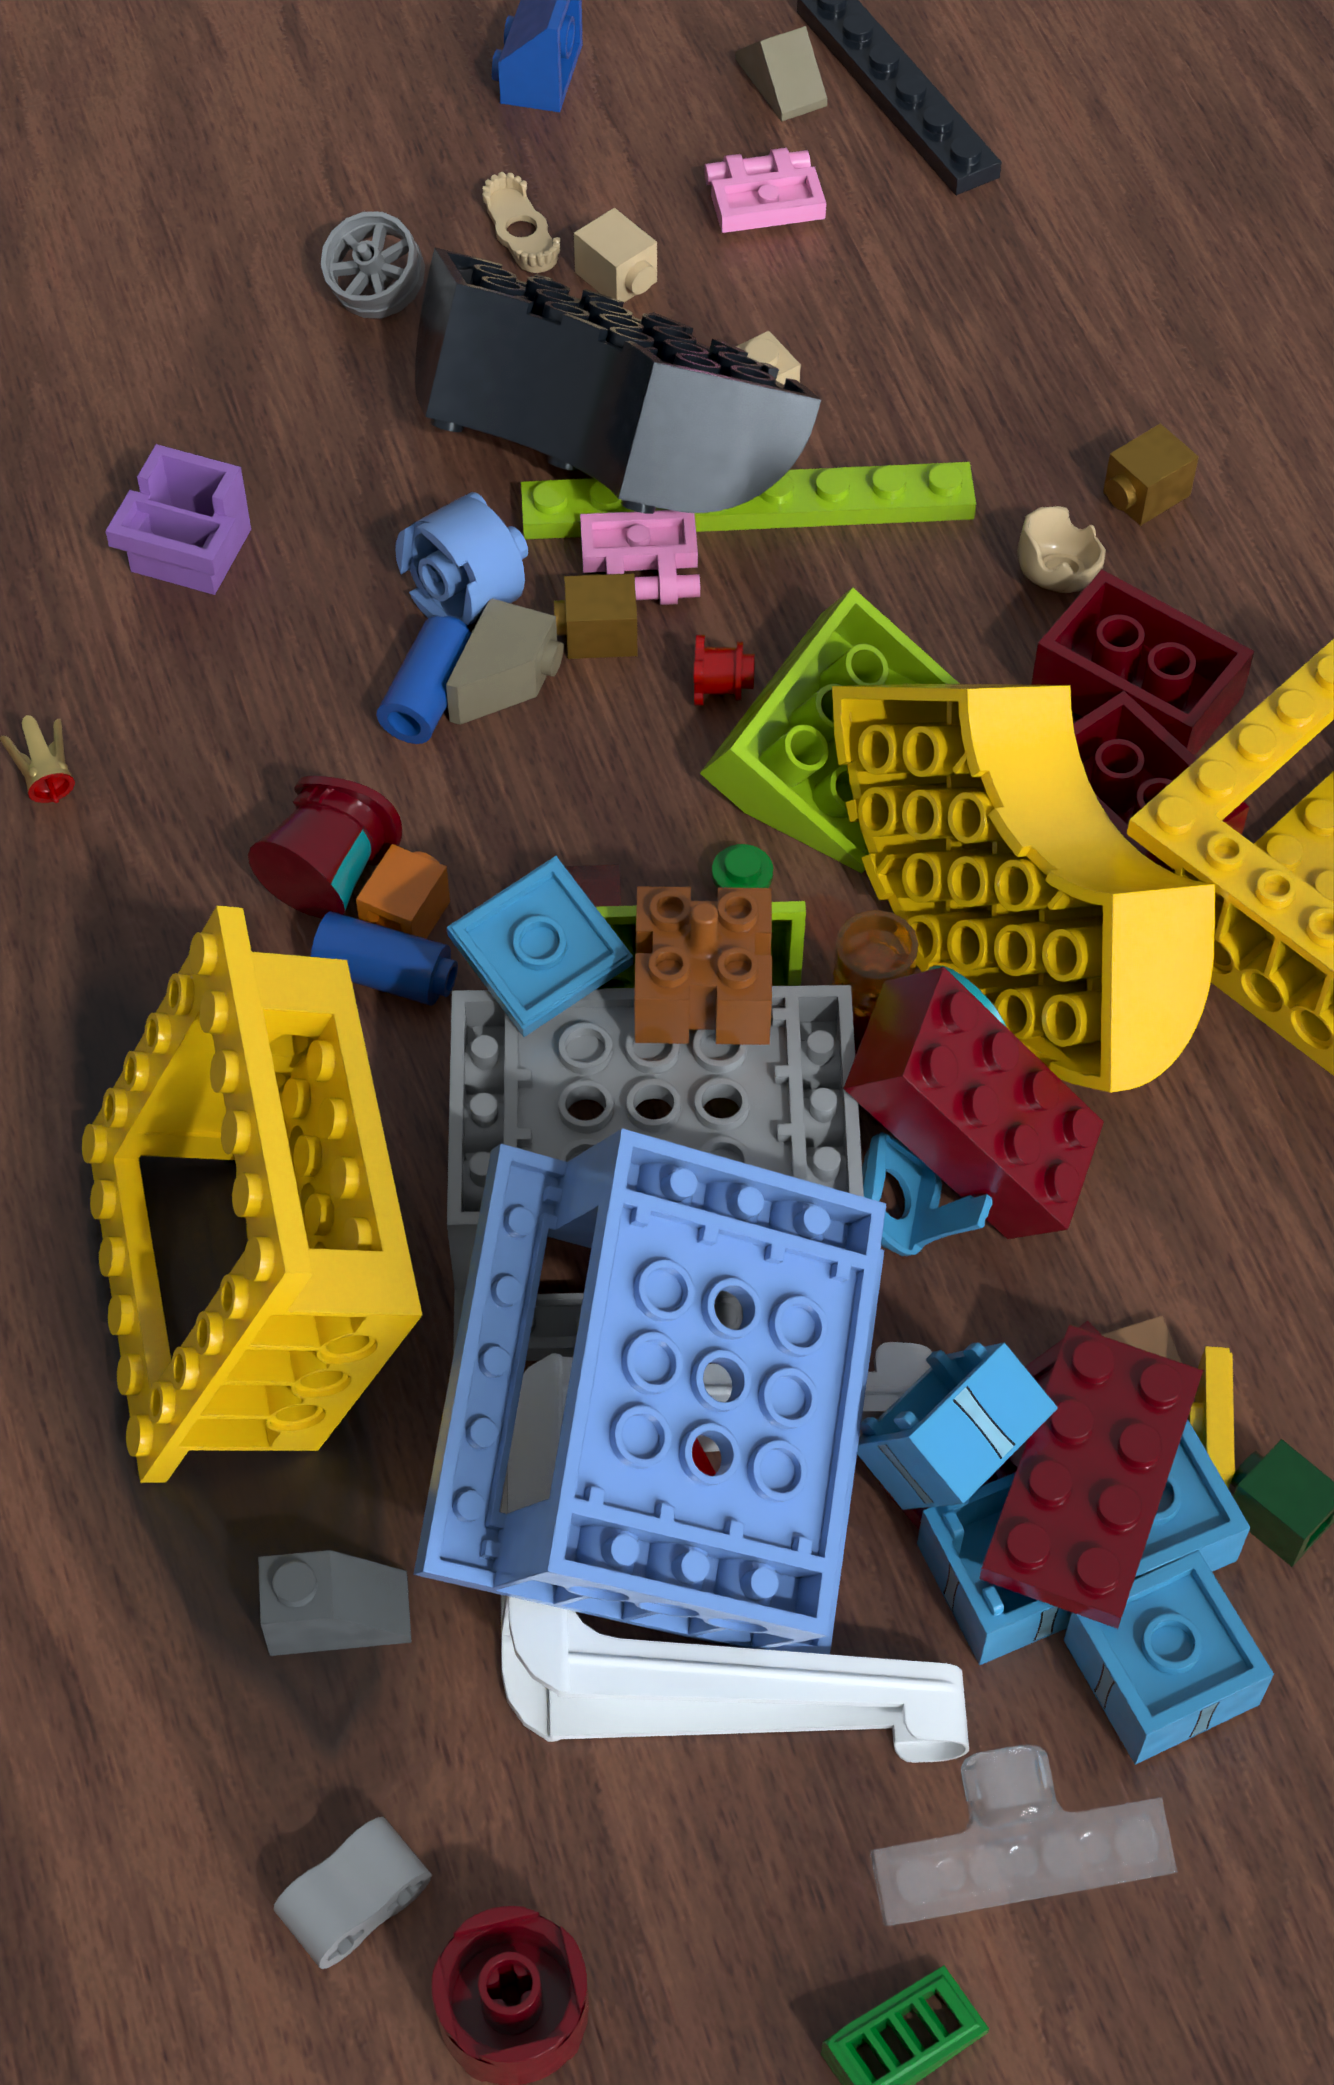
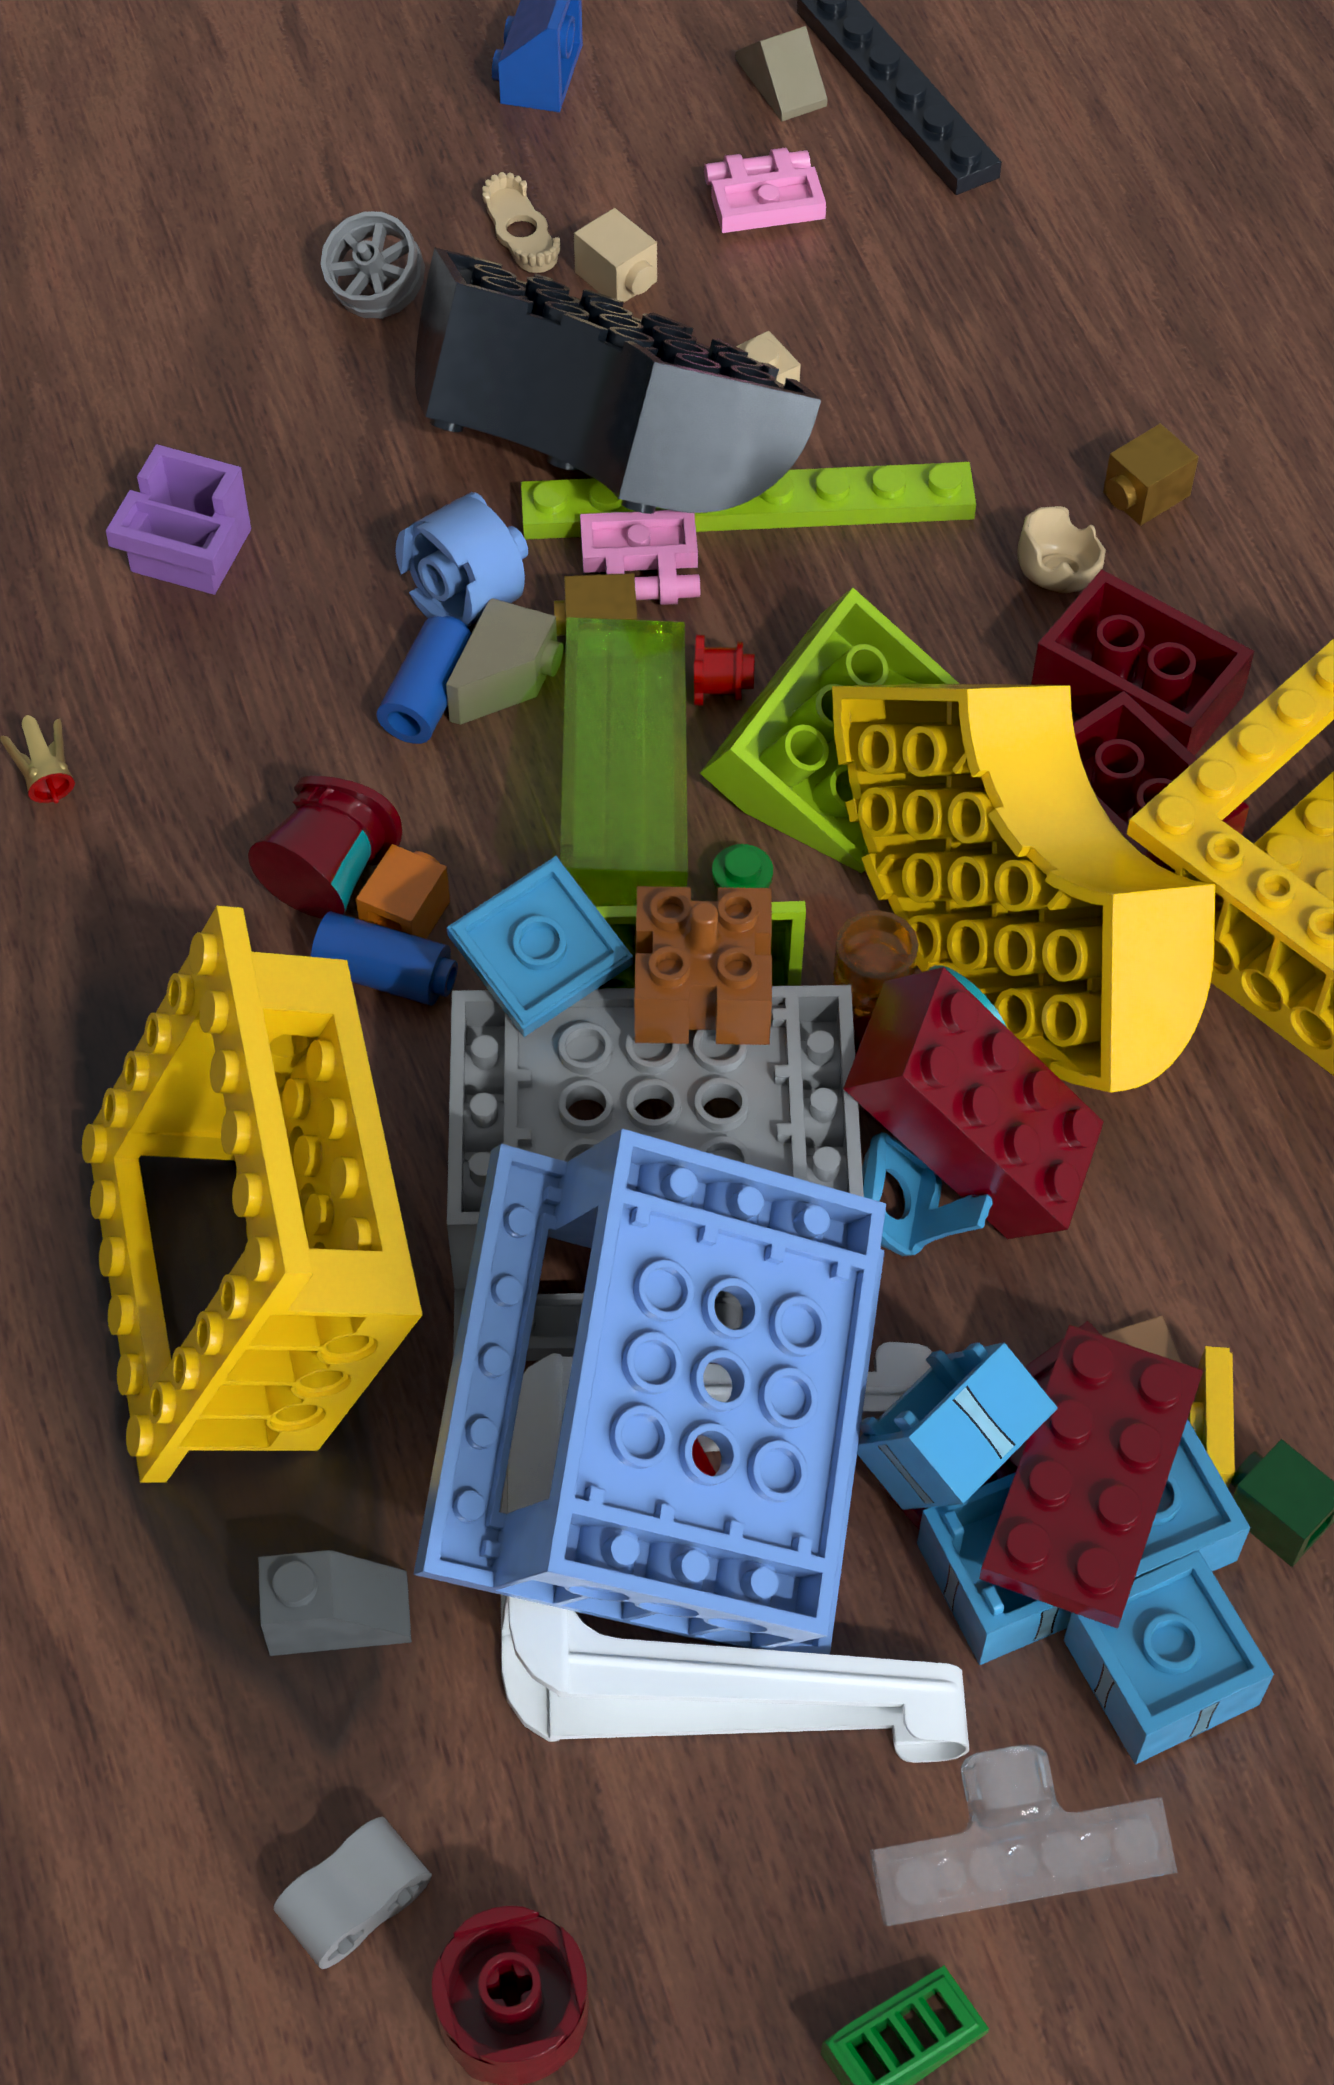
(624, 758): none -> clear neon green brick

